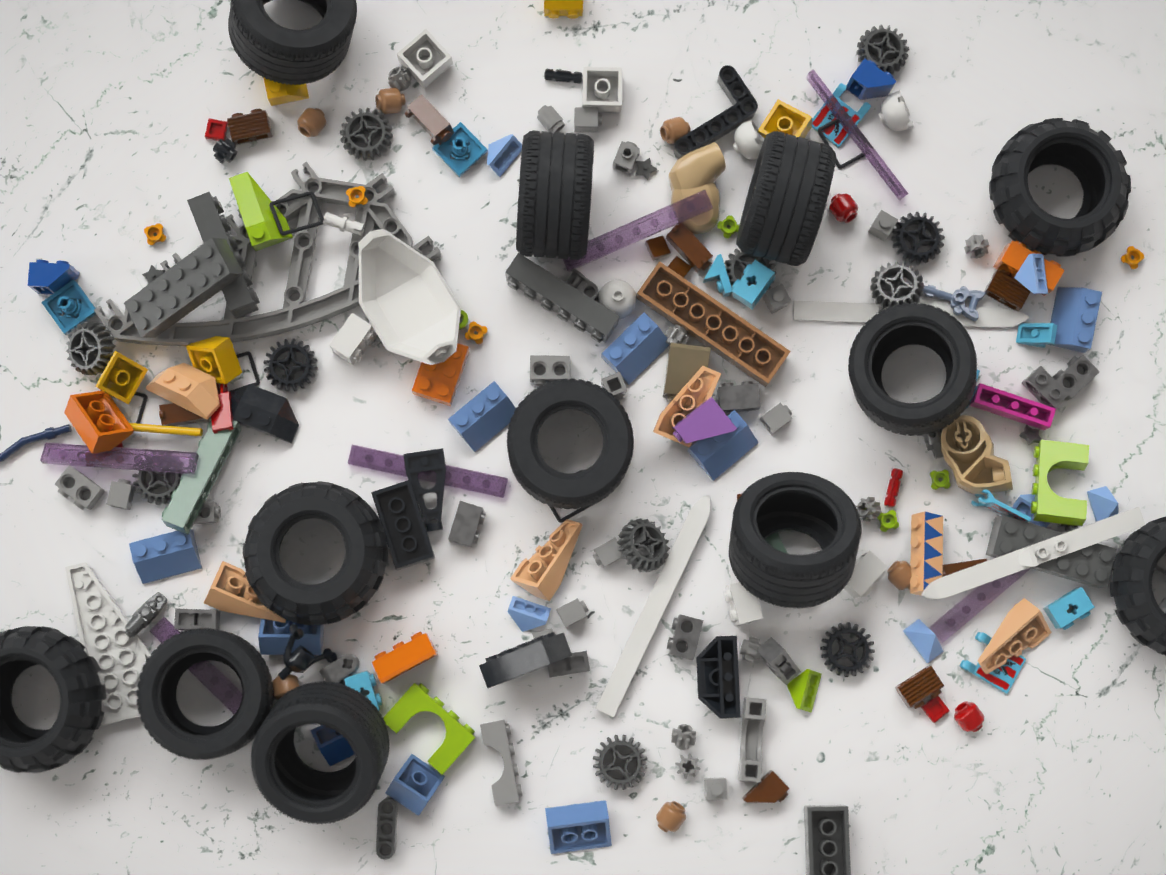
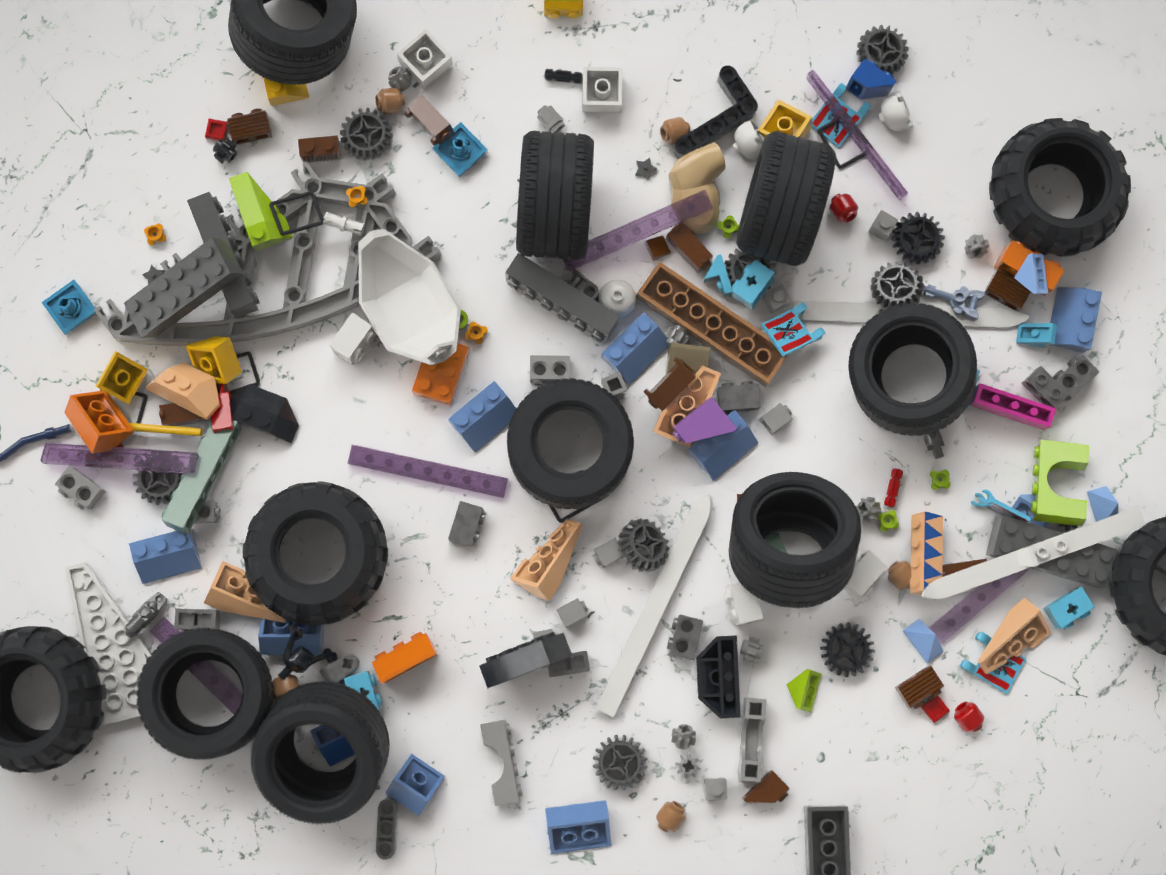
(50, 277): blue slope -> none
(90, 336): dark grey gear -> none
(121, 494): light grey brick -> none
(292, 348): black gear -> none
(311, 122): medium nougat head -> none
(319, 149): none -> reddish brown brick
(403, 525): black brick -> none
(418, 700): lime arch -> none
(426, 461): black plate -> none
(502, 153): light blue slope -> none
(527, 614): light blue slope -> none
(587, 119): light grey brick -> none
(626, 157): light grey brick -> none
(670, 385): none -> reddish brown brick
(680, 266): reddish brown slope -> none
(778, 661): flat silver brick -> none
(789, 332): none -> medium azure flag
(972, 458): tan piece -> none
(1030, 435): dark grey piece -> none
(1138, 256): light orange plate -> none

